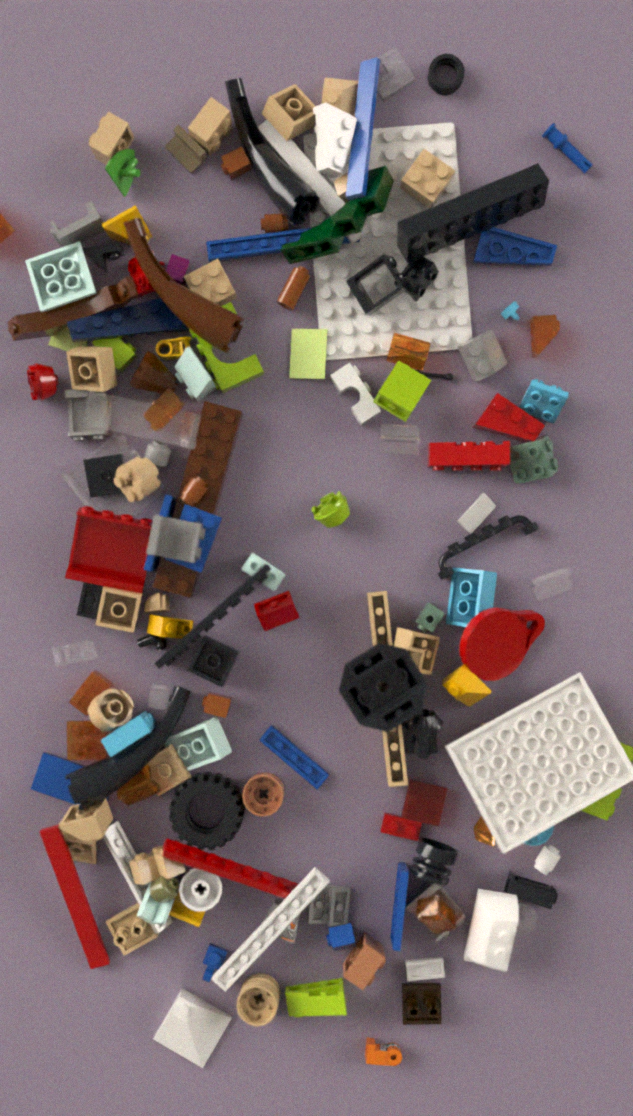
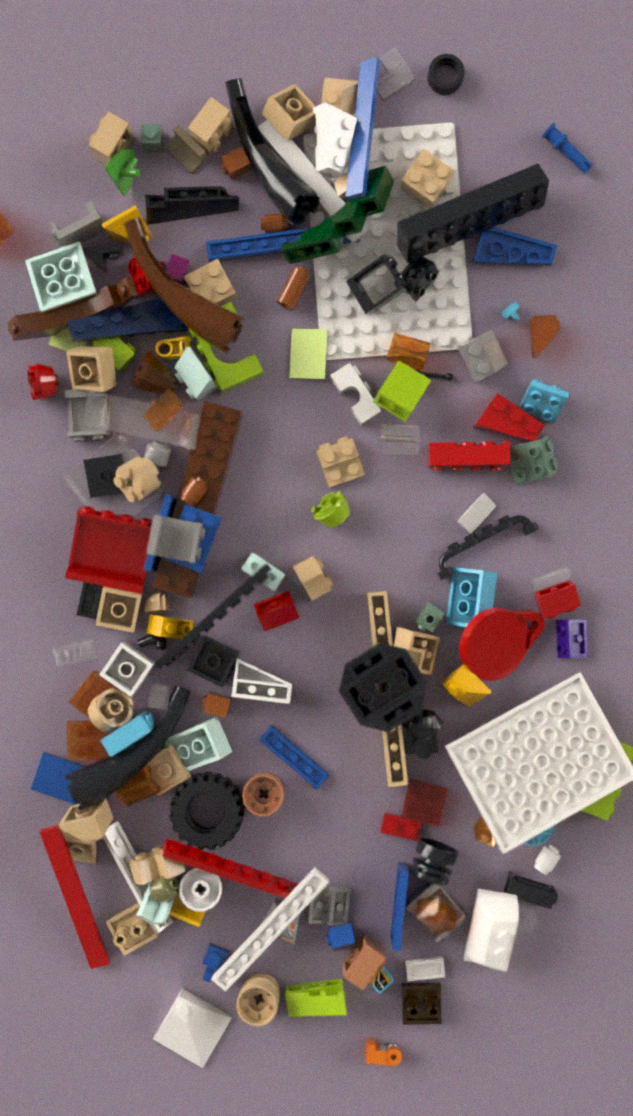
(127, 668): none -> white brick
(152, 137): none -> sand green brick
(188, 203): none -> black wedge
(259, 685): none -> white wedge
(313, 578): none -> tan brick
(340, 461): none -> tan plate
(382, 980): none -> slope
(557, 599): none -> red brick
(572, 638): none -> dark purple bracket

